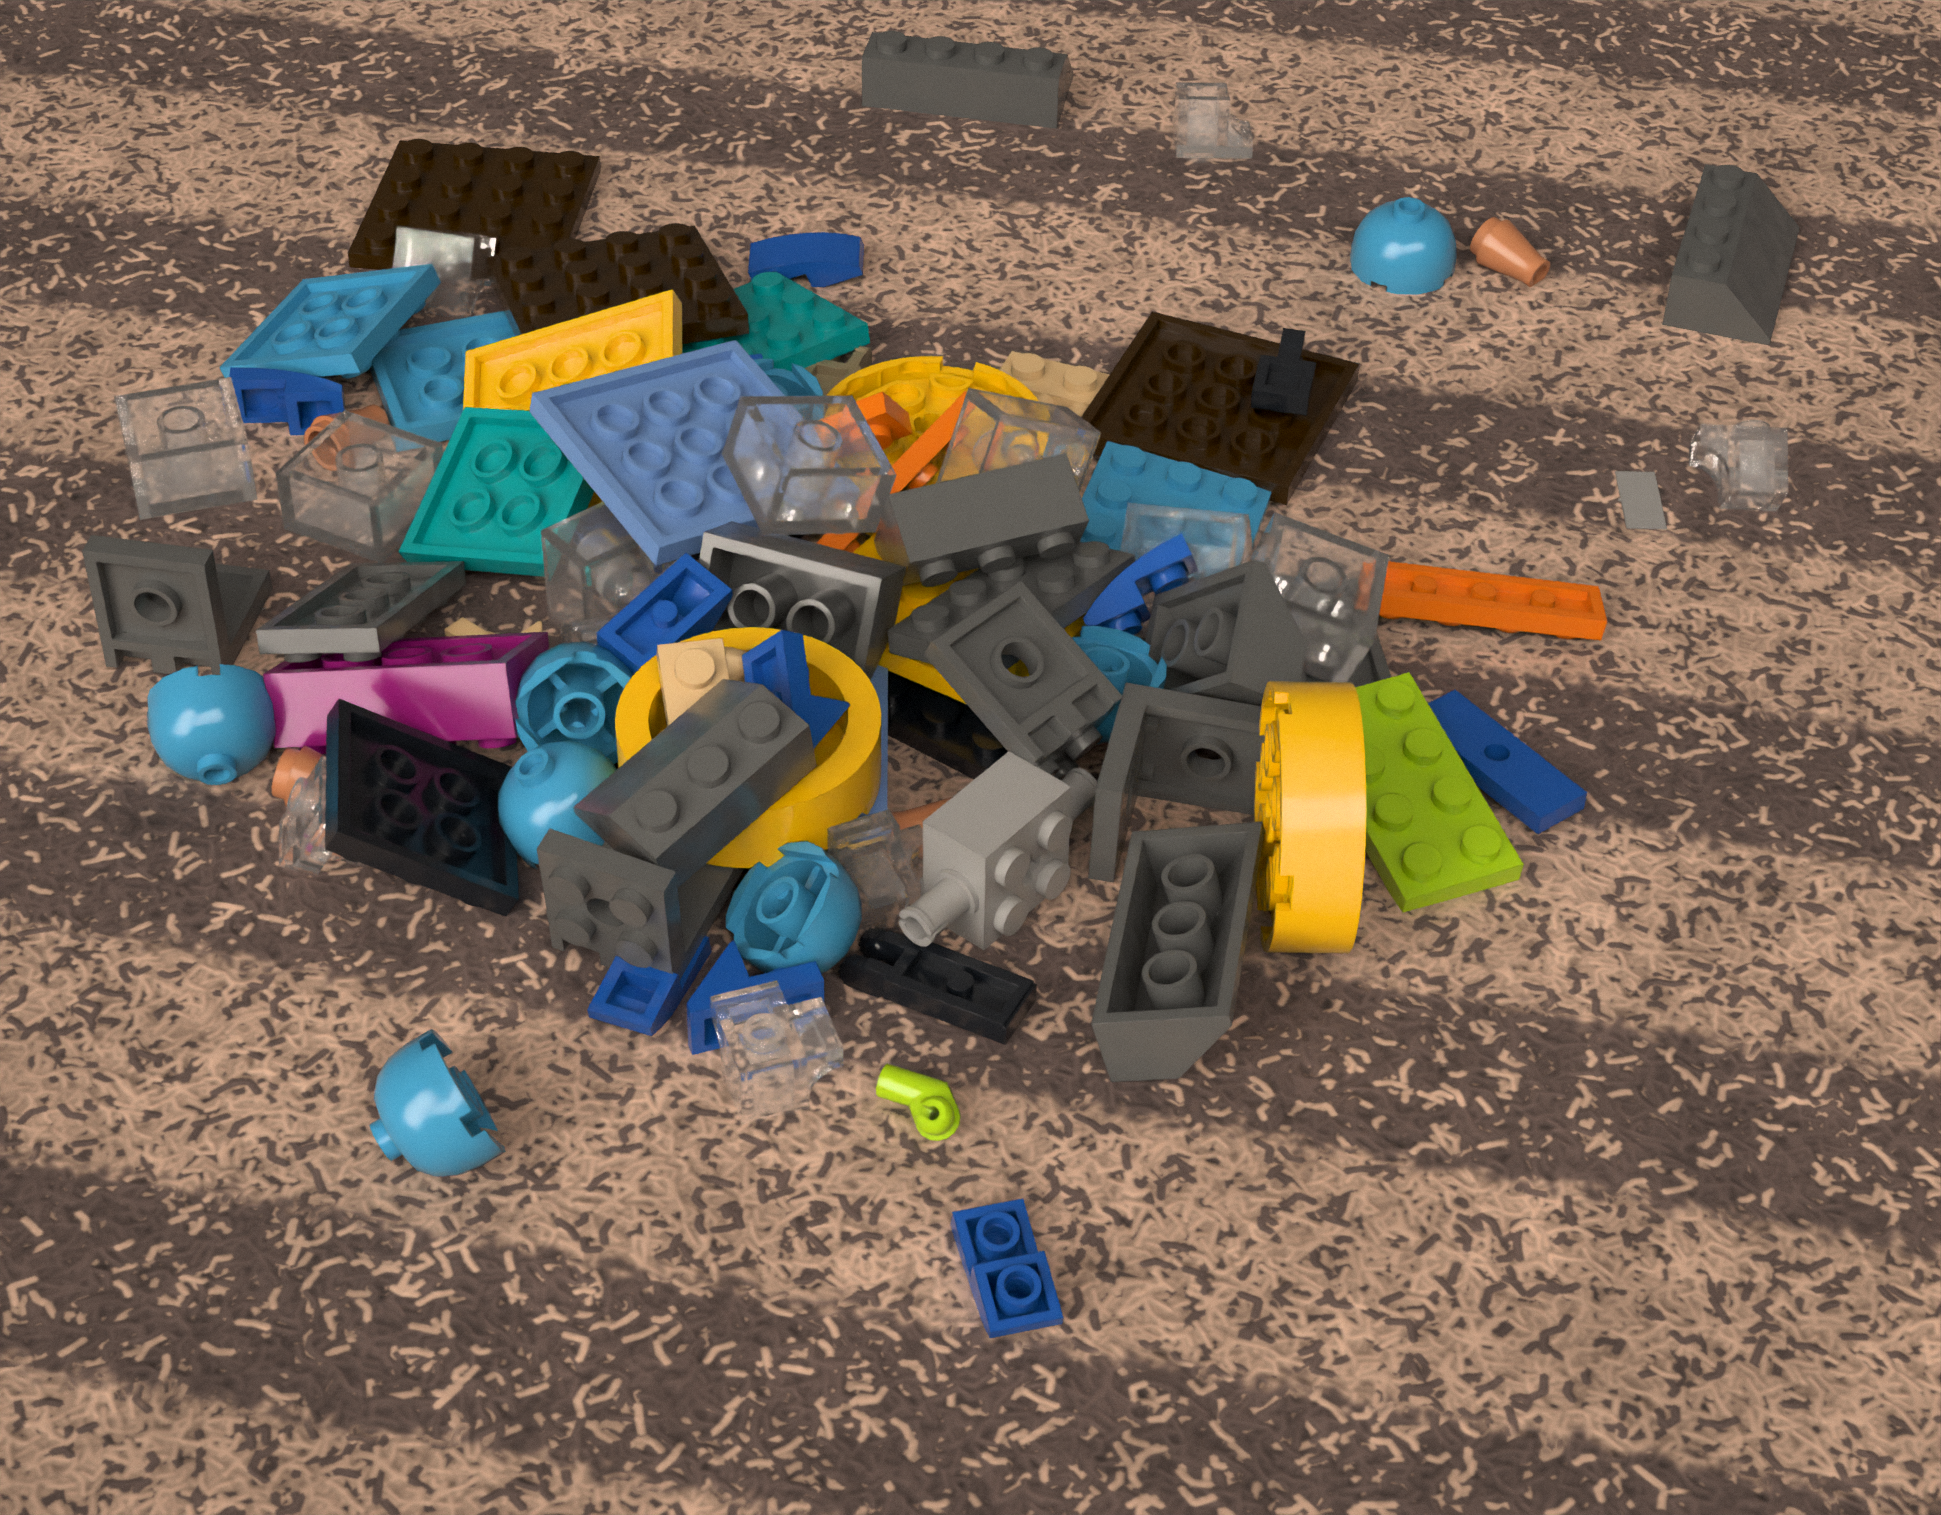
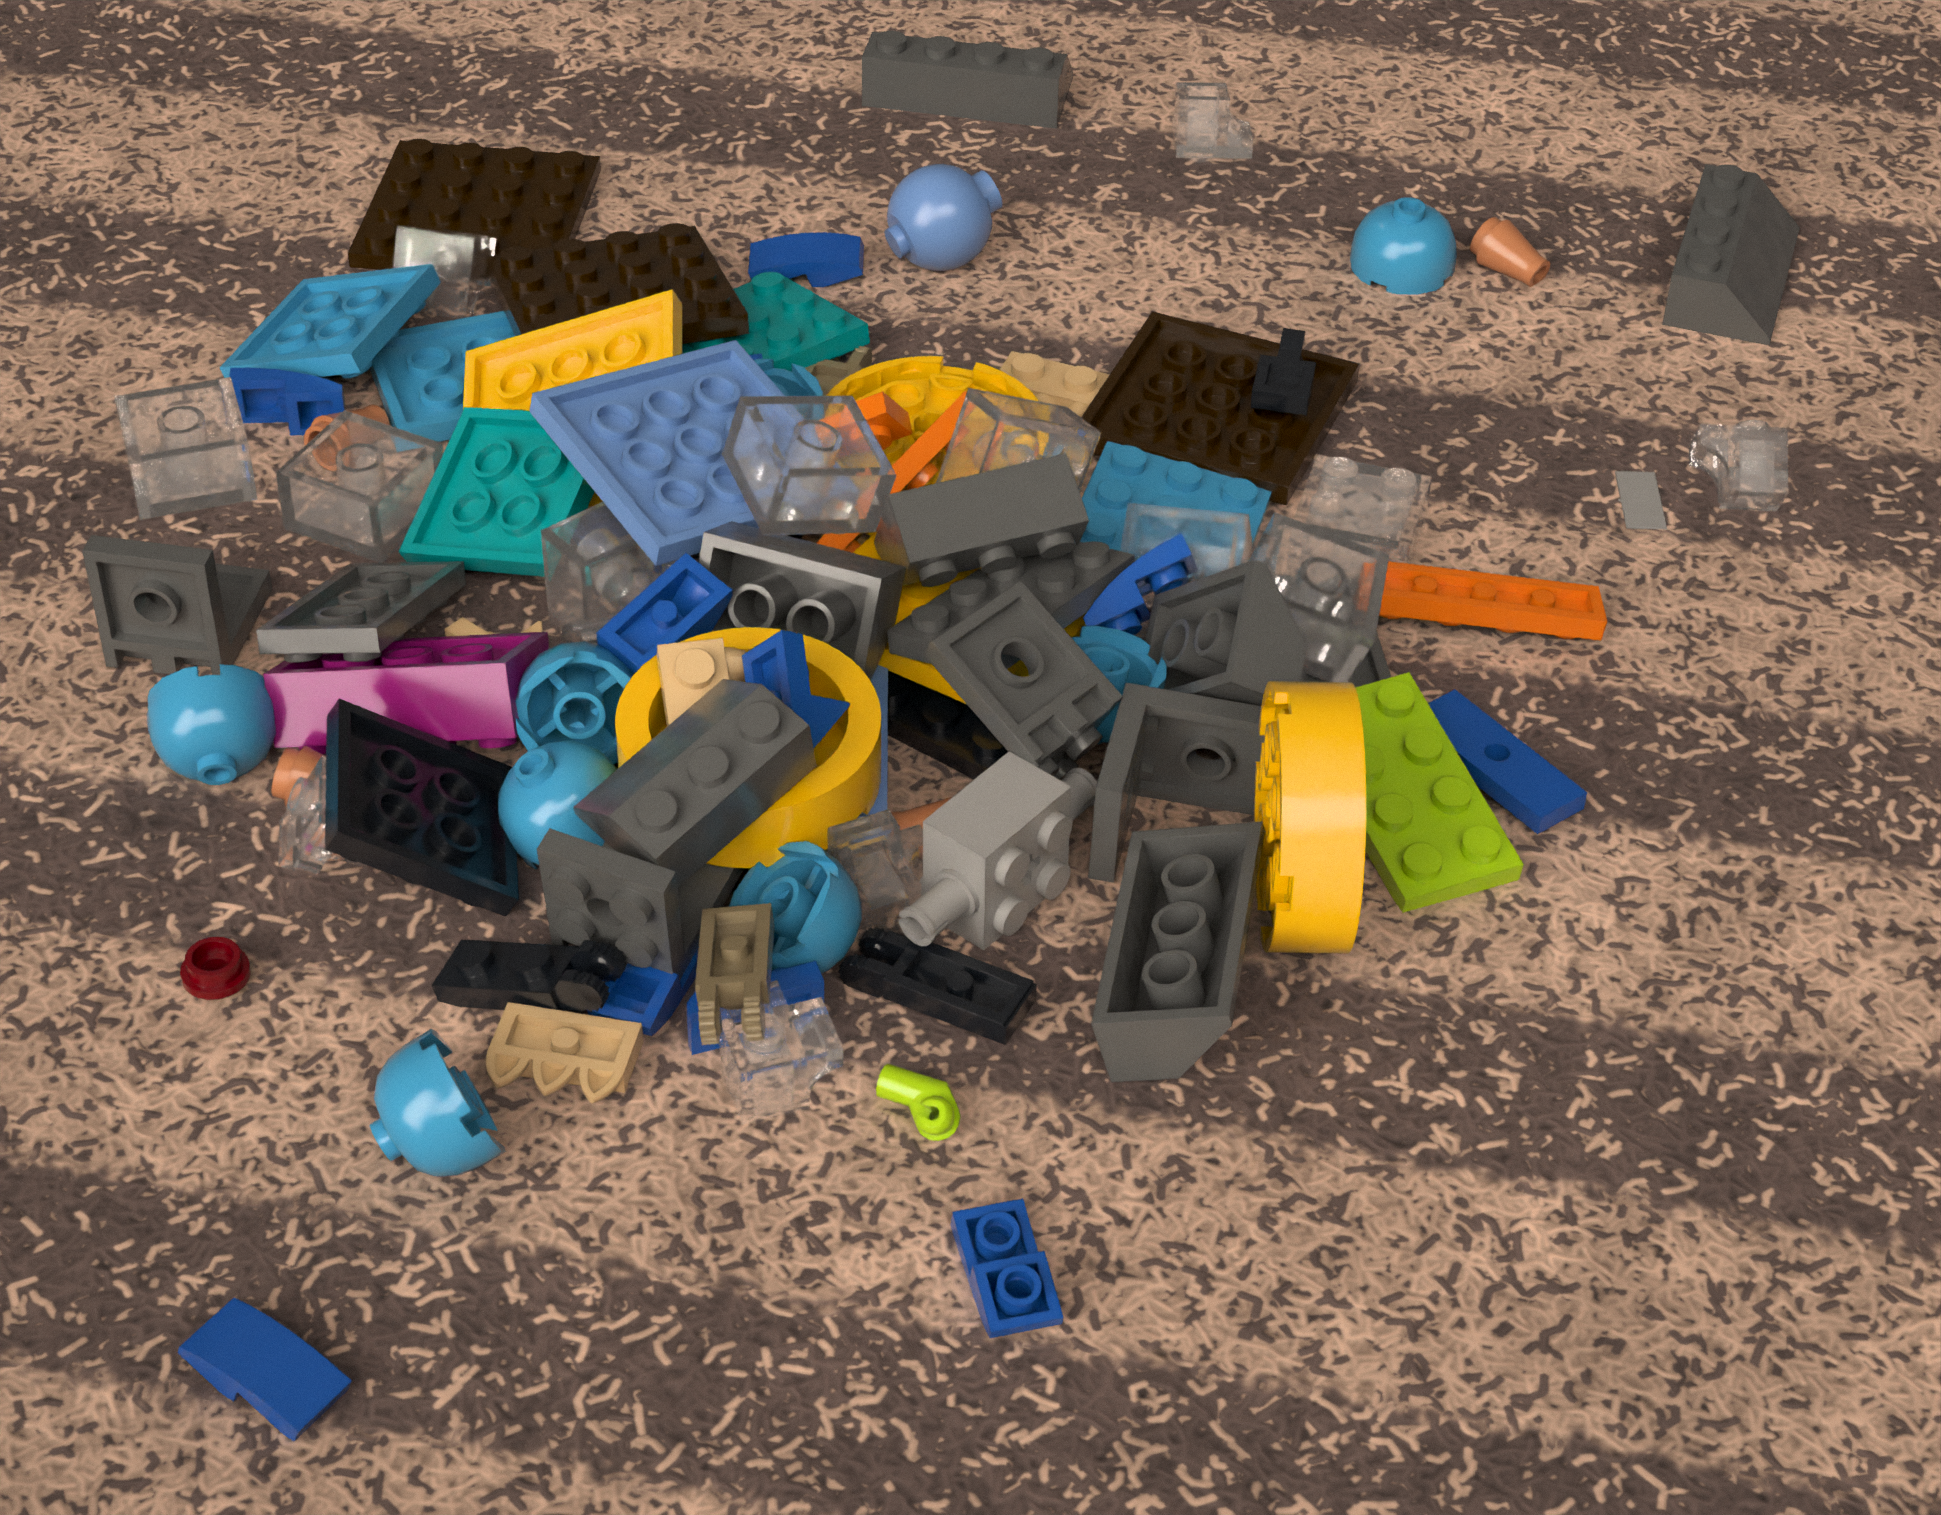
(214, 968): none -> dark red plate
(266, 1365): none -> blue slope
(529, 974): none -> black hinge
(563, 1050): none -> tan plate
(734, 968): none -> dark tan hinge
(941, 216): none -> medium blue brick
(1367, 505): none -> clear brick

